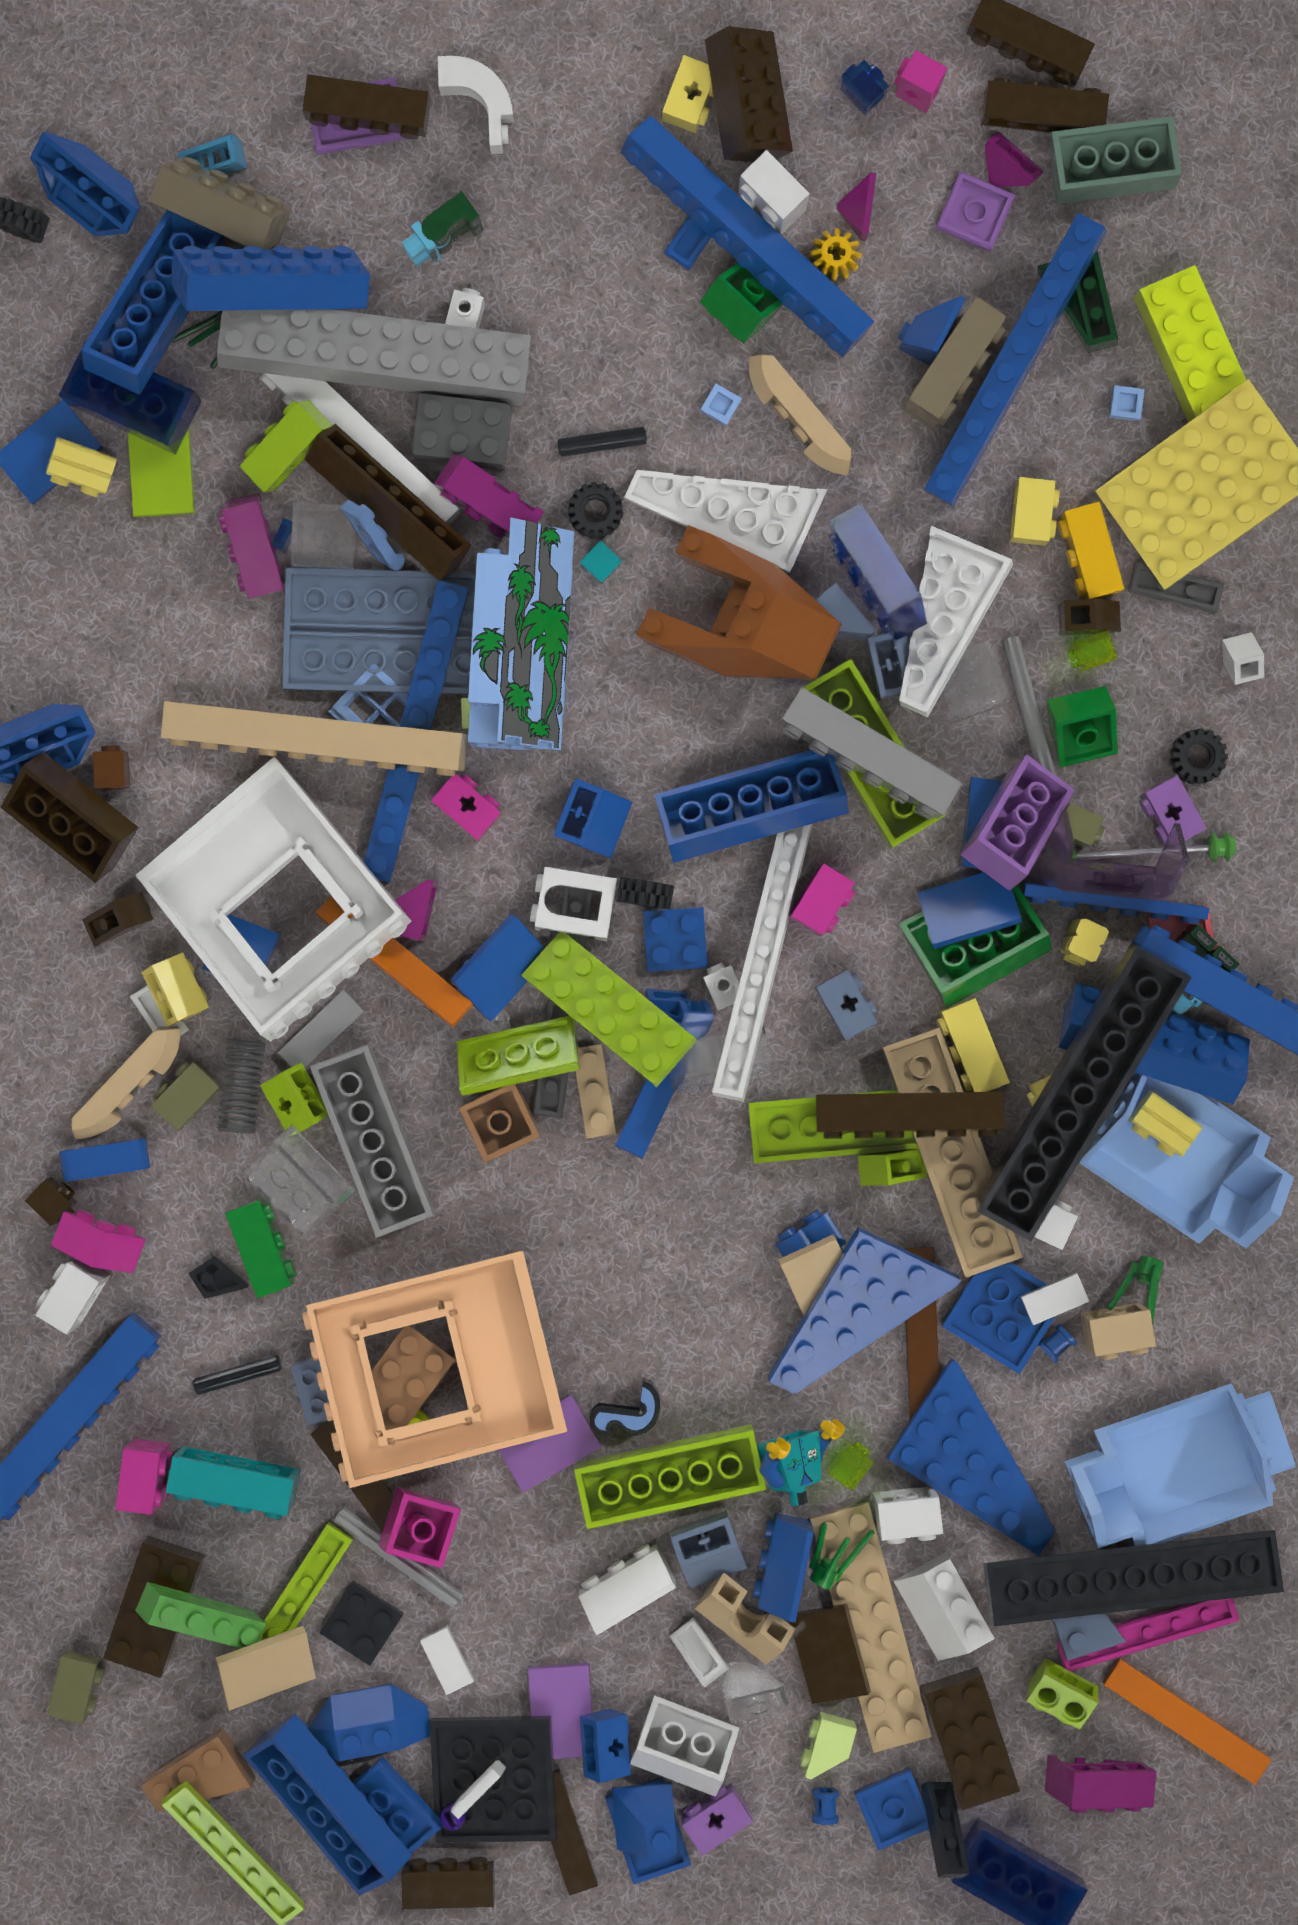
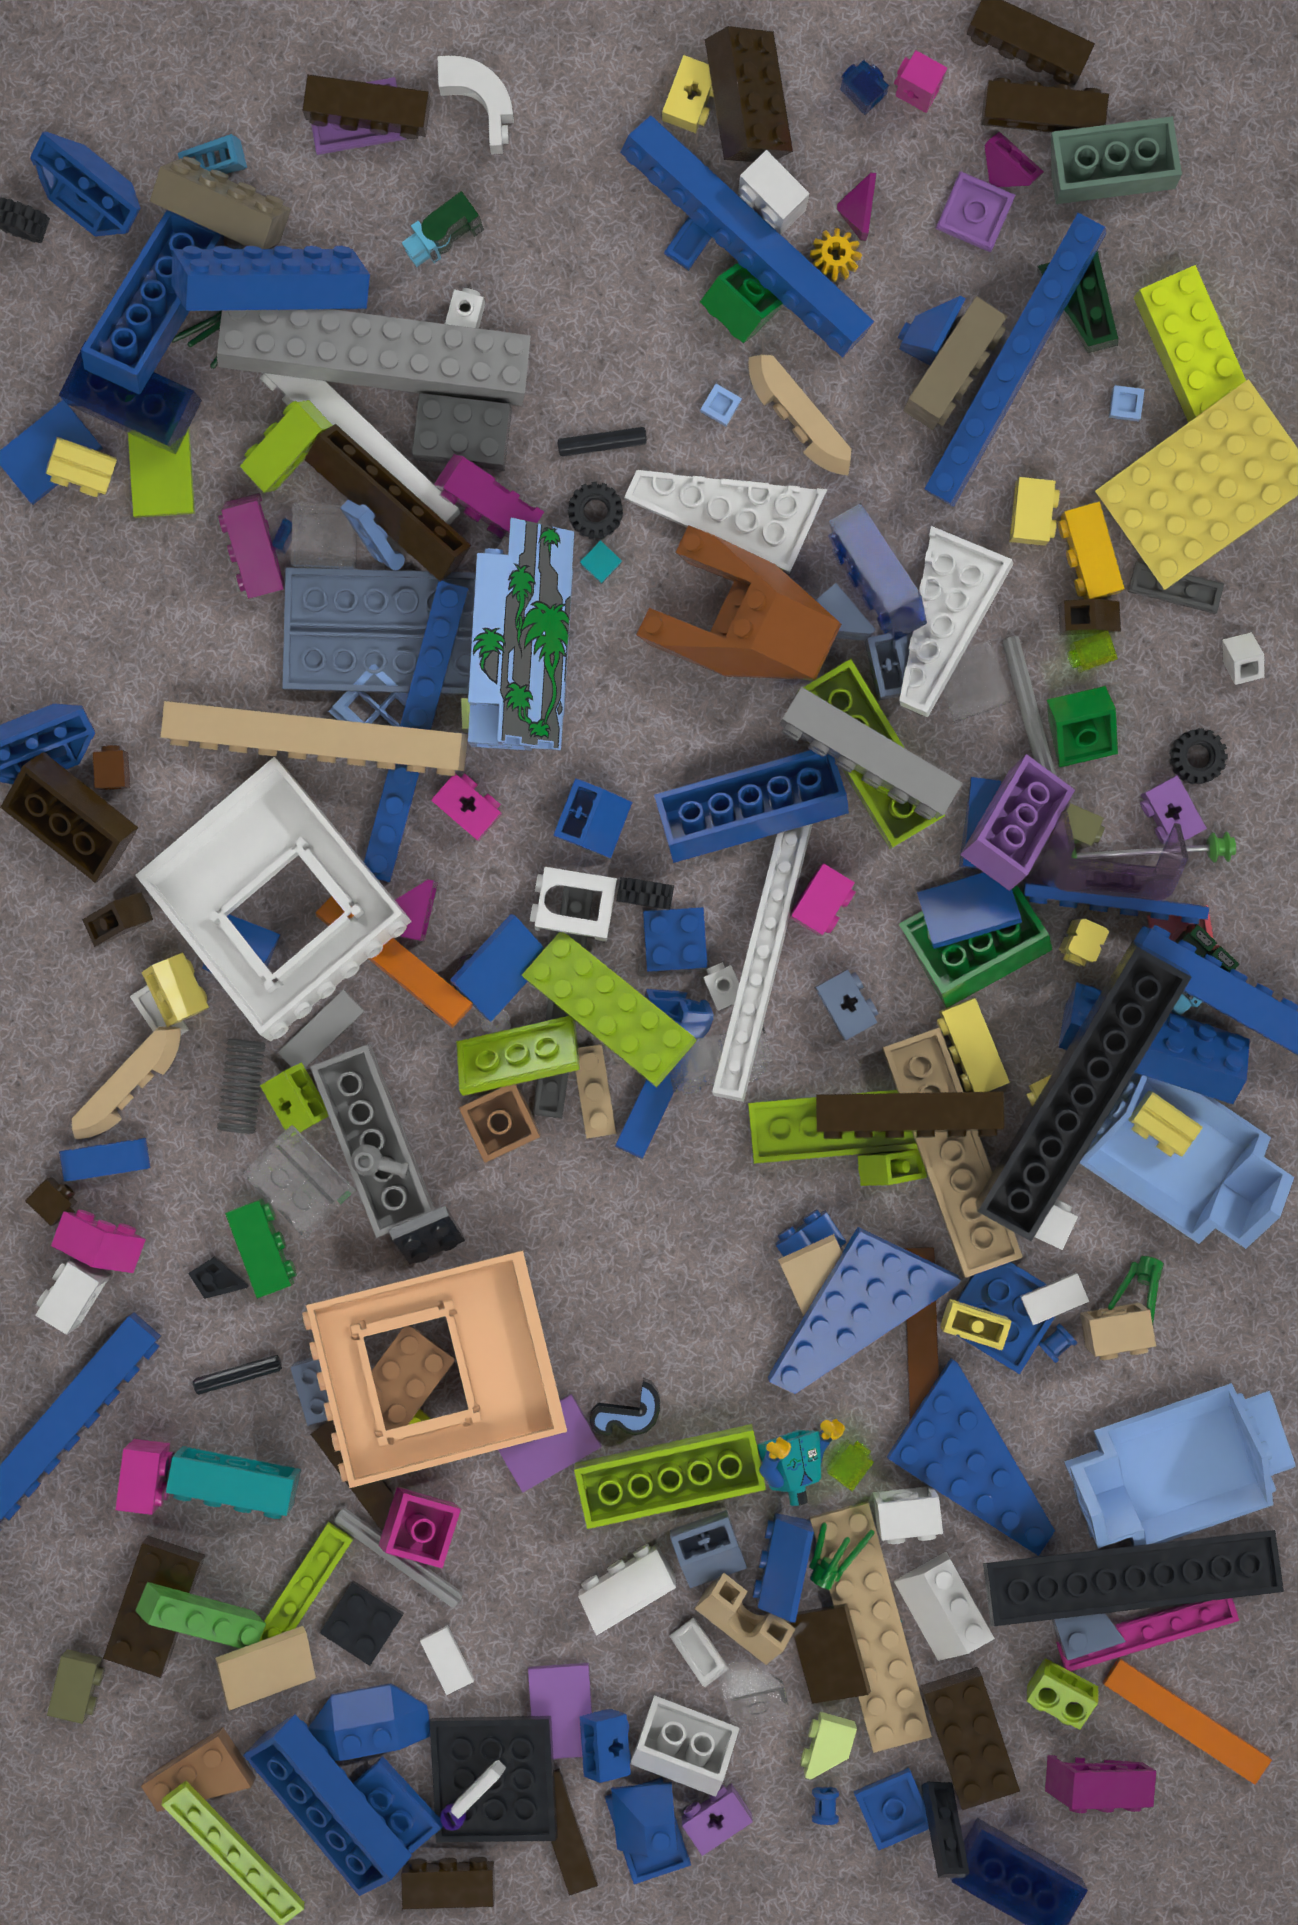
(186, 1094): olive brick -> none
(376, 1162): none -> light grey bar
(427, 1235): none -> black plate
(975, 1324): none -> light yellow brick

